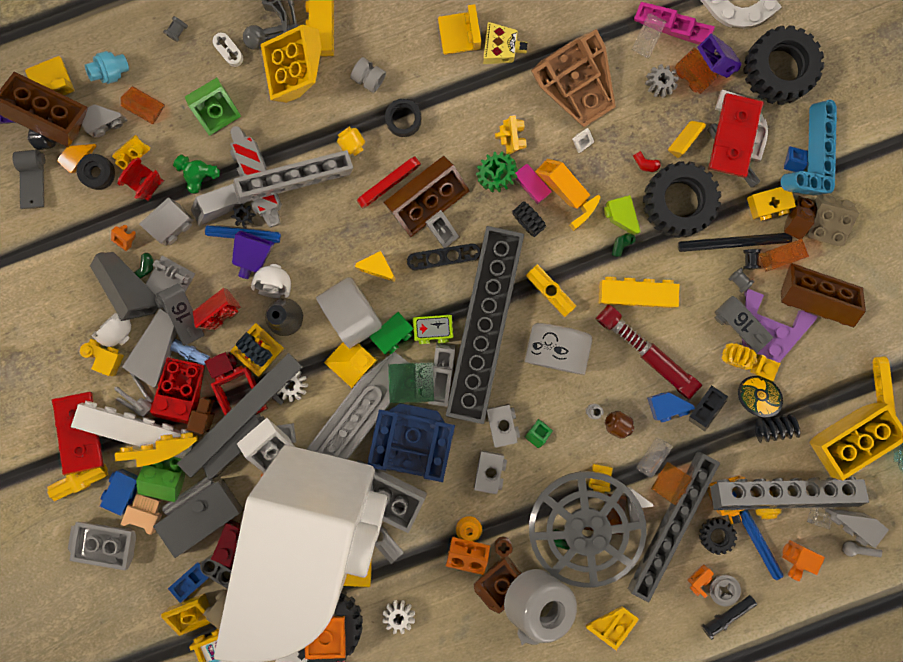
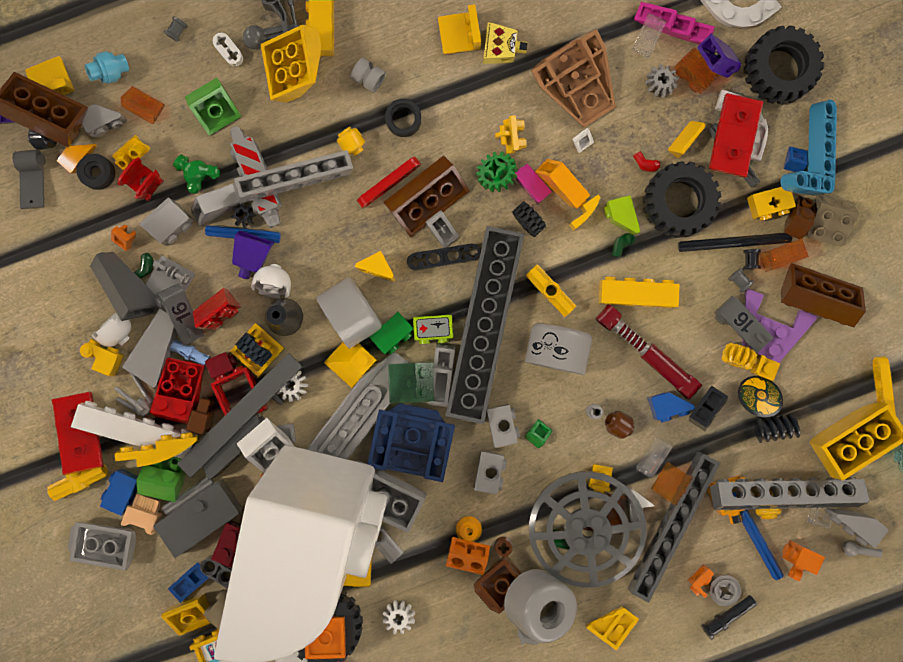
(728, 541): black tyre -> none

